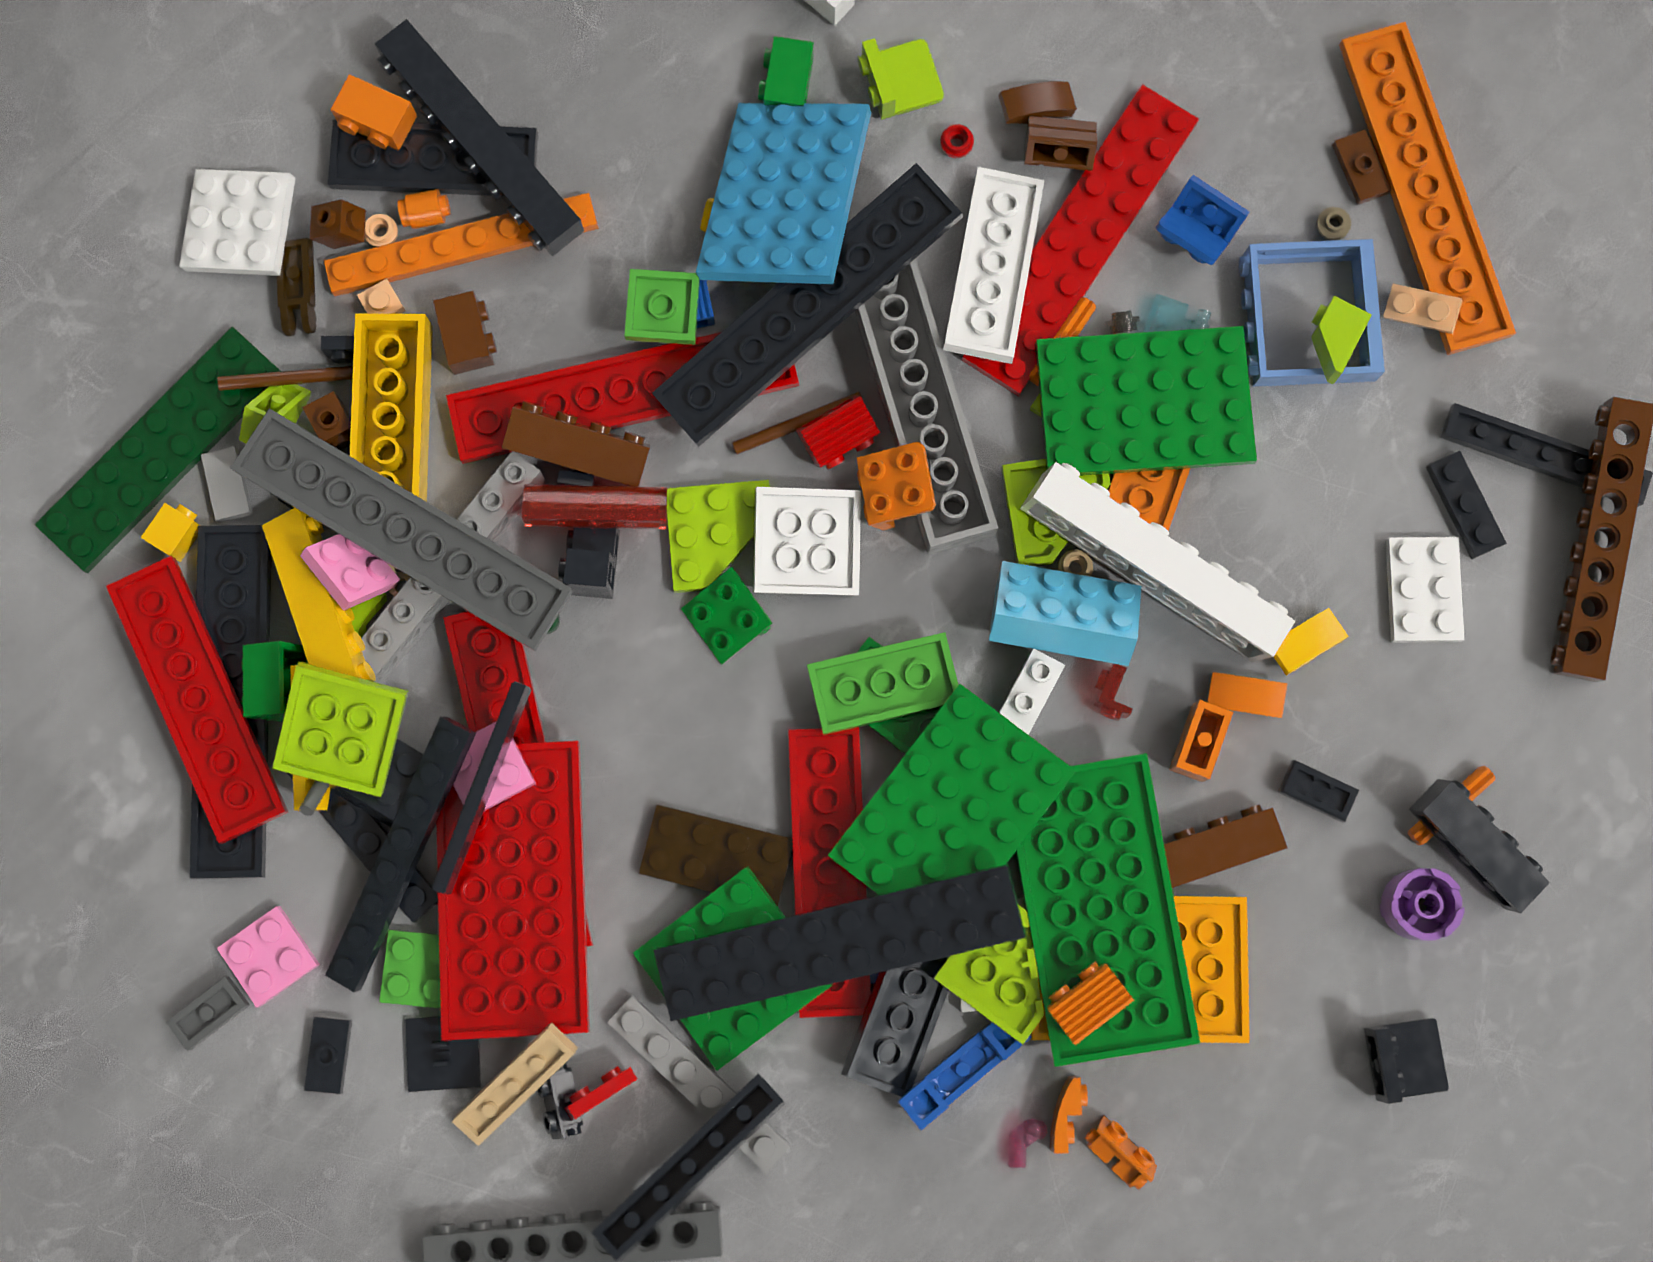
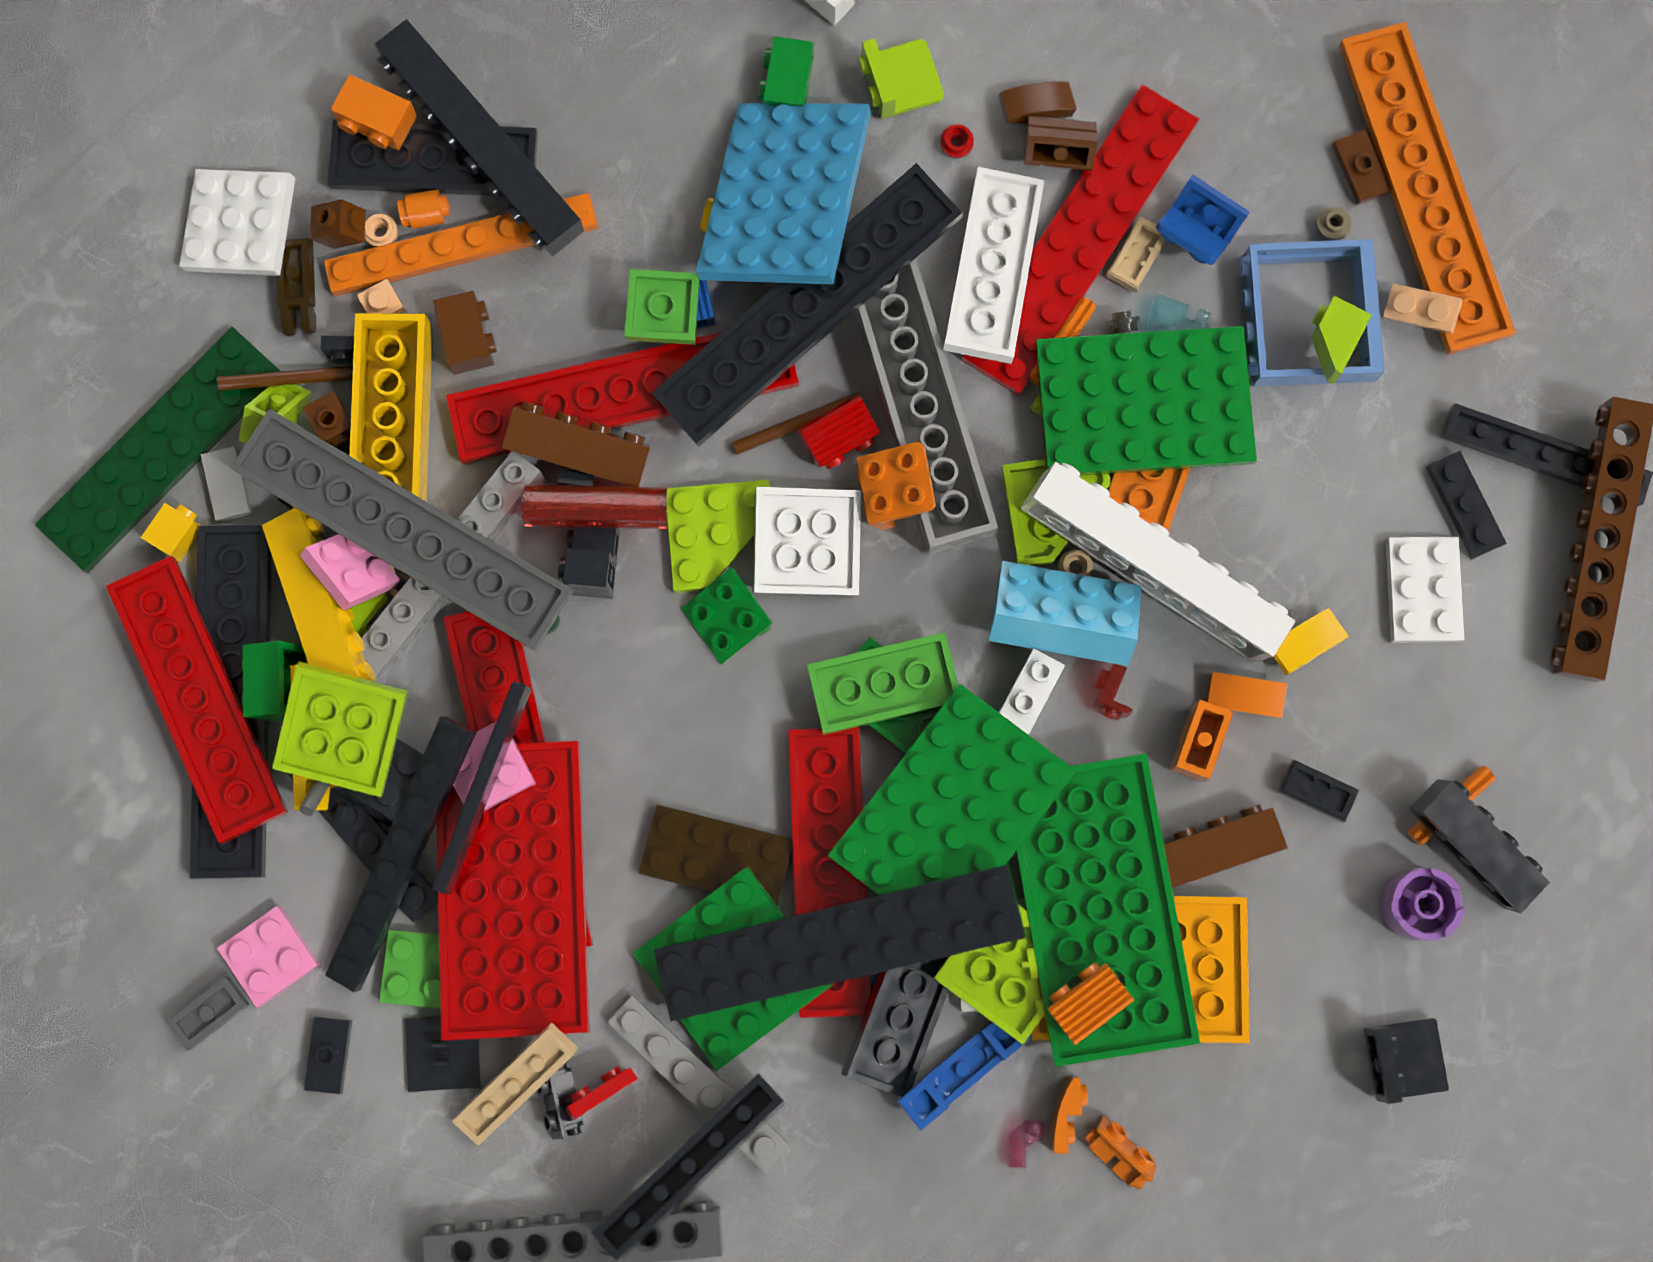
(1136, 255): none -> tan plate

